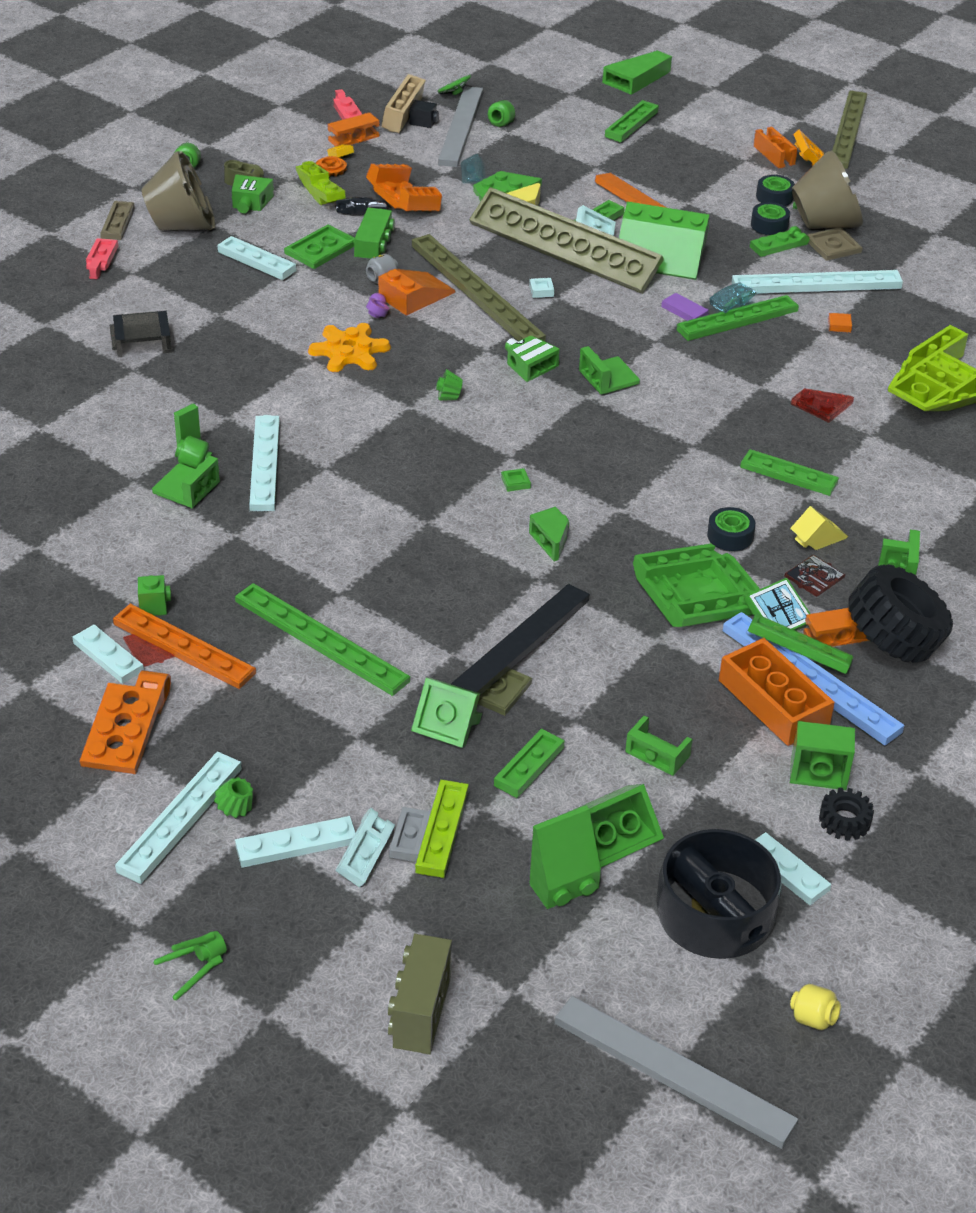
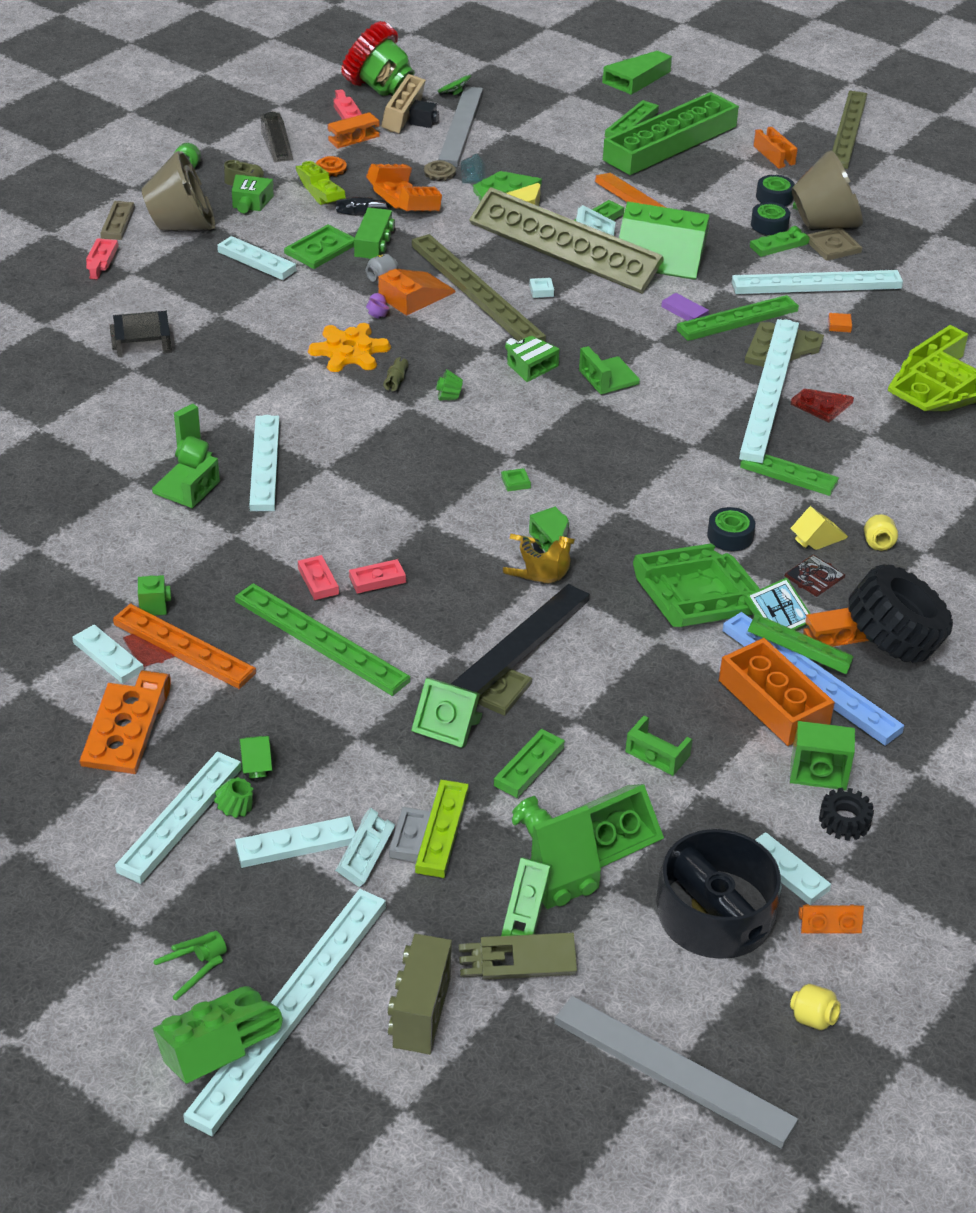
(215, 1032): none -> bright green brick
(255, 756): none -> bright green slope
(275, 136): none -> clear smoke slope
(294, 1001): none -> light aqua plate
(318, 577): none -> coral plate
(340, 150): yellow tile -> none
(377, 60): none -> piece
(377, 576): none -> coral plate
(395, 374): none -> olive pin
(439, 170): none -> dark tan gear
(501, 113): bright green head -> none
(527, 897): none -> plate
(529, 814): none -> bright green animal
(532, 956): none -> olive hinge
(542, 565): none -> pearl gold piece
(670, 133): none -> bright green brick
(732, 295): clear light blue slope -> none
(769, 391): none -> light aqua plate
(805, 343): none -> olive plate
(808, 149): light orange plate -> none
(831, 918): none -> orange hinge
(880, 532): none -> light yellow head
(902, 553): bright green bracket -> none

